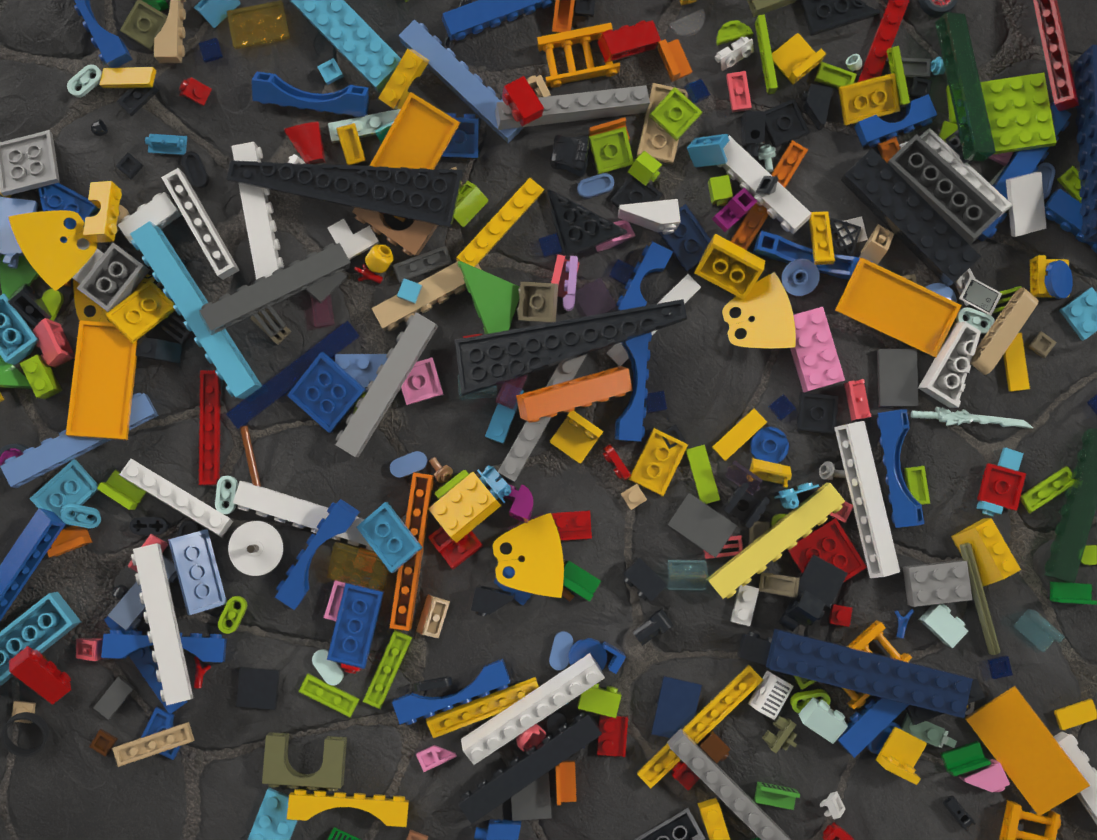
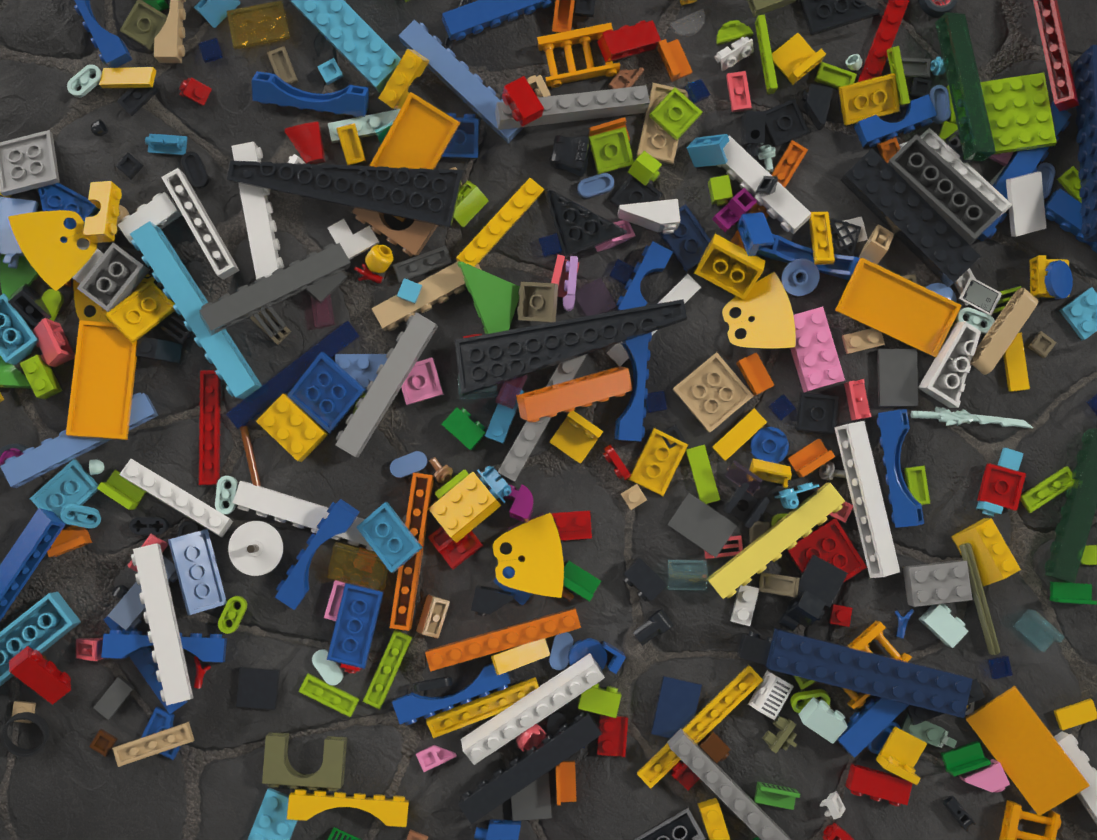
(95, 467): none -> light aqua hinge
(282, 65): none -> dark tan tile
(292, 427): none -> yellow brick
(464, 428): none -> green brick
(502, 639): none -> orange brick
(520, 656): none -> yellow tile
(625, 78): none -> nougat tile
(712, 392): none -> tan plate
(754, 232): none -> blue panel
(755, 374): none -> orange panel
(810, 458): none -> orange panel
(862, 340): none -> tan plate
(878, 785): none -> red brick
(940, 98): none -> medium blue tile

